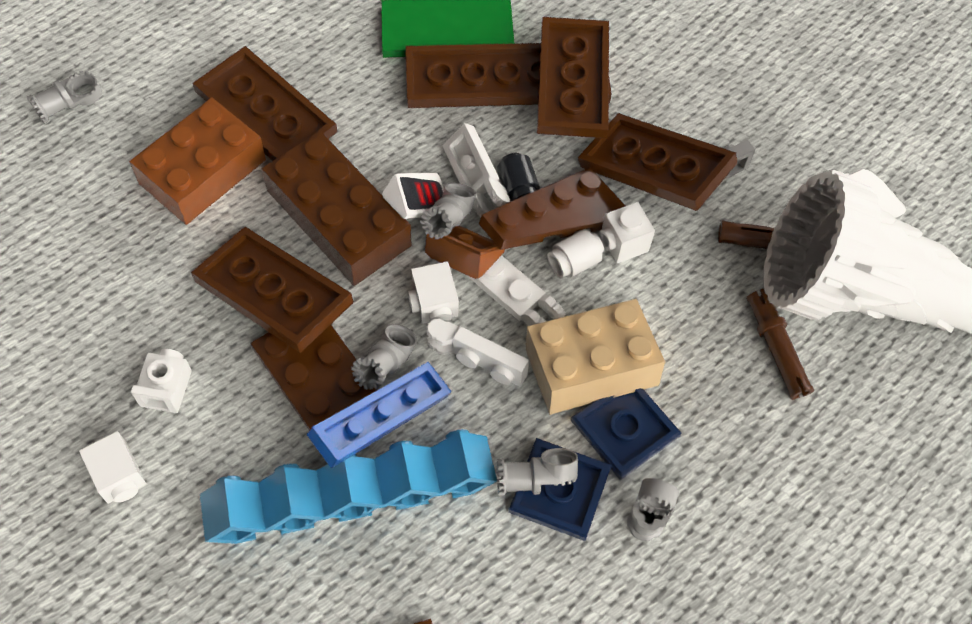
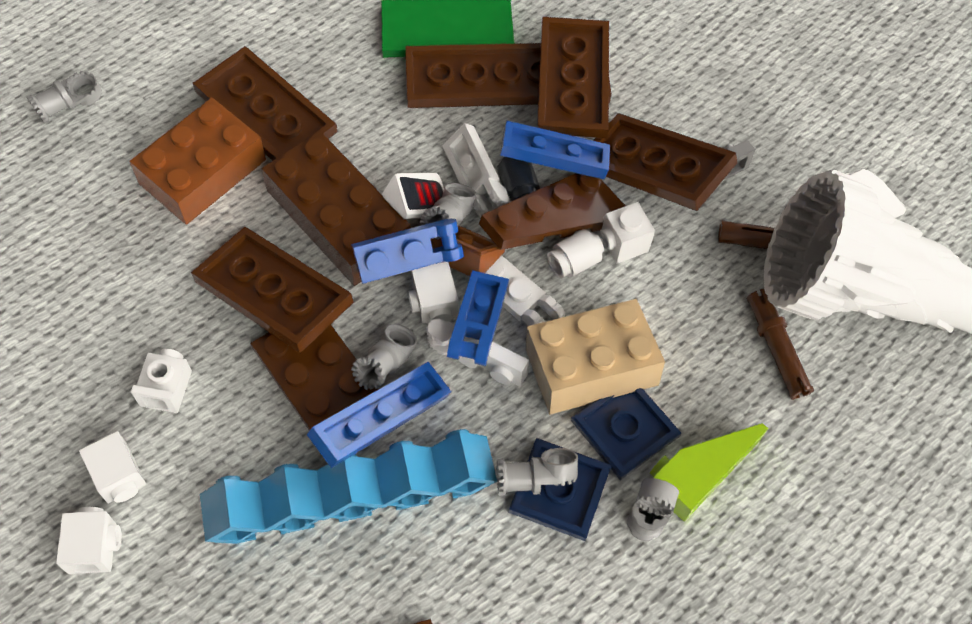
(87, 541): none -> white brick
(406, 250): none -> plate
(478, 317): none -> blue plate
(555, 150): none -> blue plate
(703, 466): none -> lime slope

